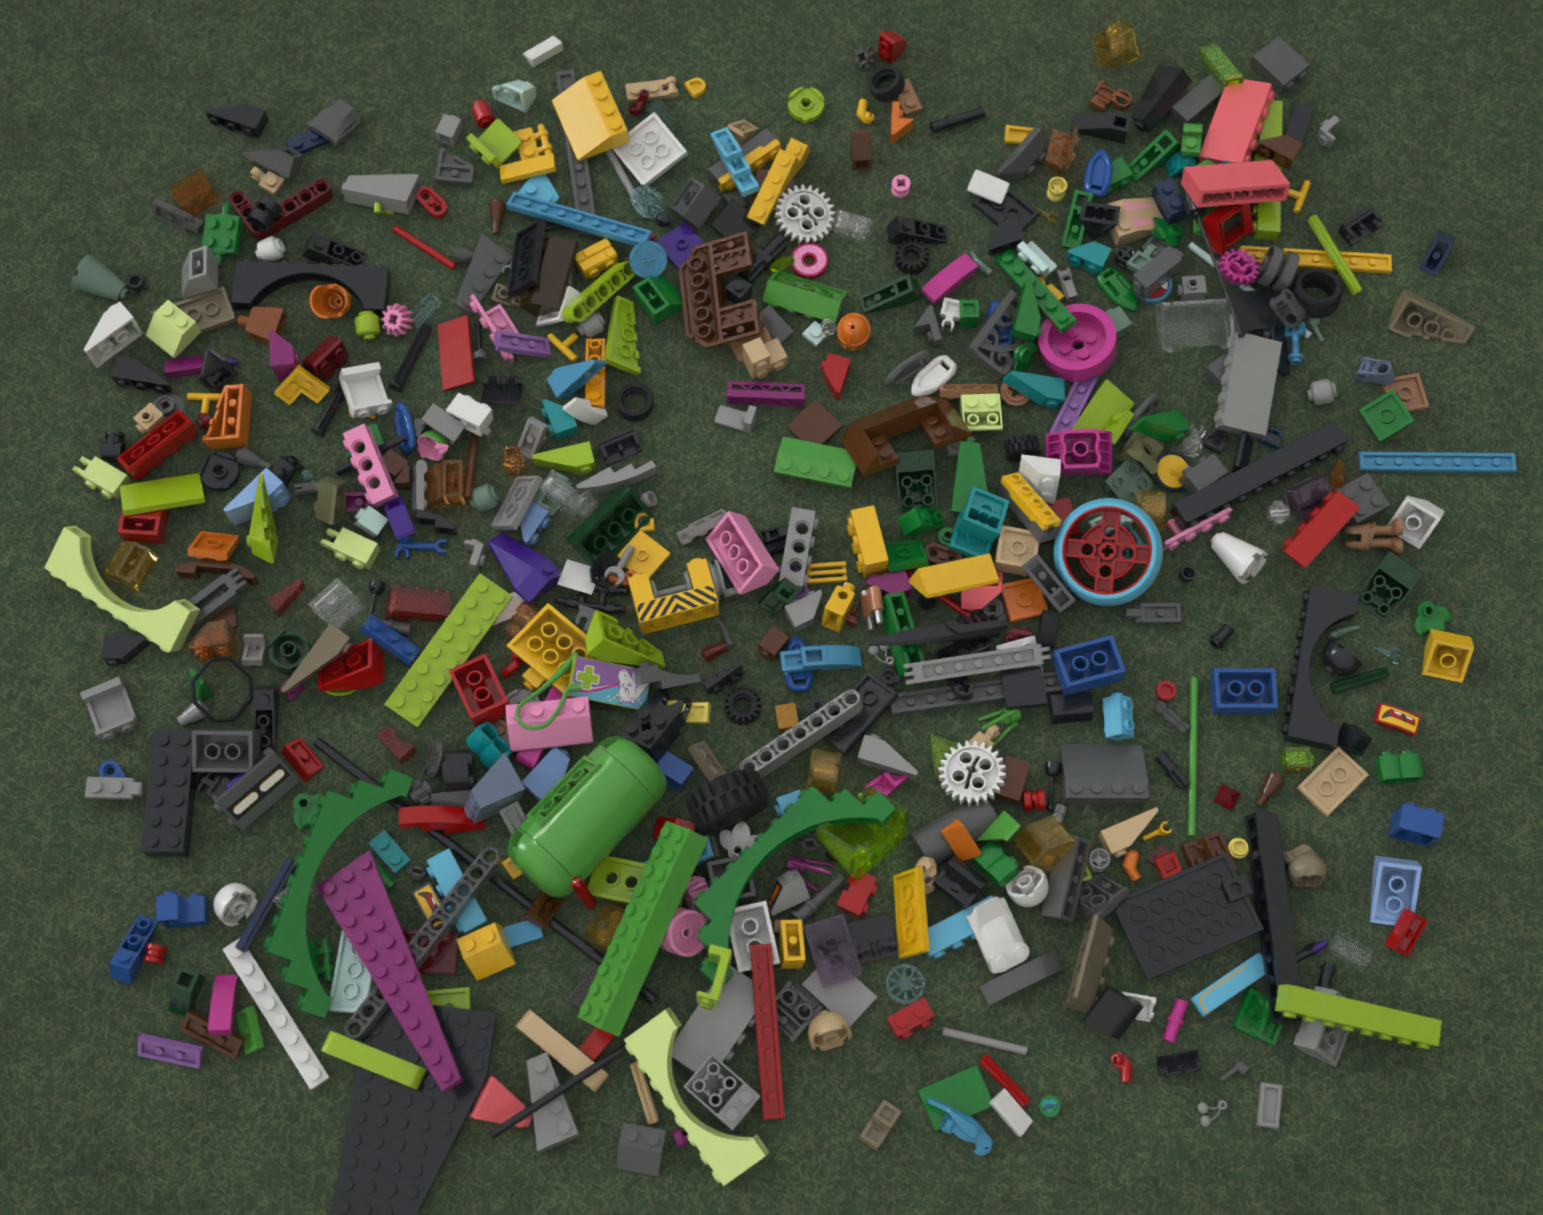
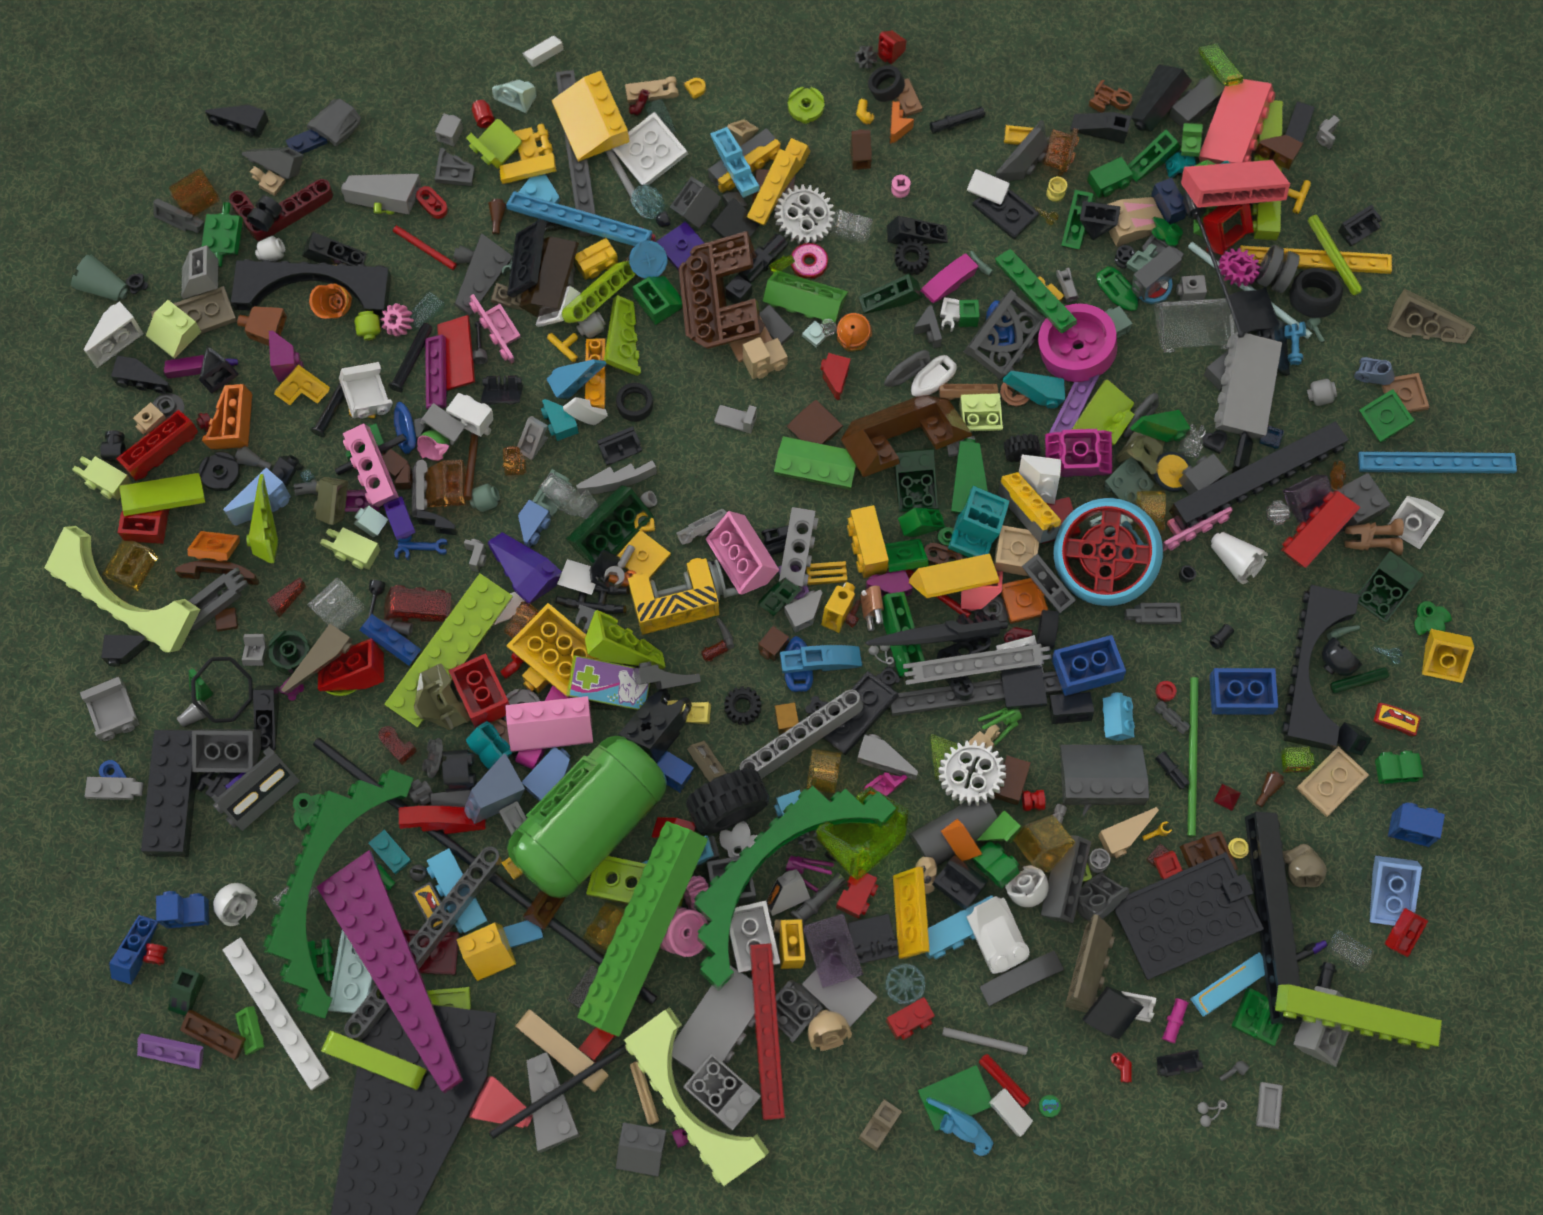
(205, 398): yellow piece -> none
(214, 640): clear orange slope -> none
(223, 1005): dark pink slope -> none
(265, 905): dark blue axle -> none
(302, 759): red slope -> none
(326, 358): dark red slope -> none
(427, 705): none -> olive piece
(435, 371): none -> magenta tile
(516, 502): light grey tile -> none
(522, 344): medium lavender plate -> none
(559, 673): bright green piece -> none
(571, 459): lime slope -> none
(583, 893): red axle -> none
(722, 957): lime panel -> none
(724, 677): black wing -> none
(764, 396): magenta fence -> none
(930, 602): black hinge -> none
(1007, 236): black slope -> none
(1023, 356): green plate -> none
(1027, 315): green slope -> none
(1036, 259): light aqua bracket -> none
(1052, 769): black hinge -> none
(1089, 256): teal slope -> none
(1098, 174): blue piece -> none
(1115, 45): clear yellow slope -> none
(1129, 864): orange arm -> none
(1280, 65): dark grey brick -> none
(1287, 308): dark grey piece -> none
(1437, 253): dark blue slope -> none

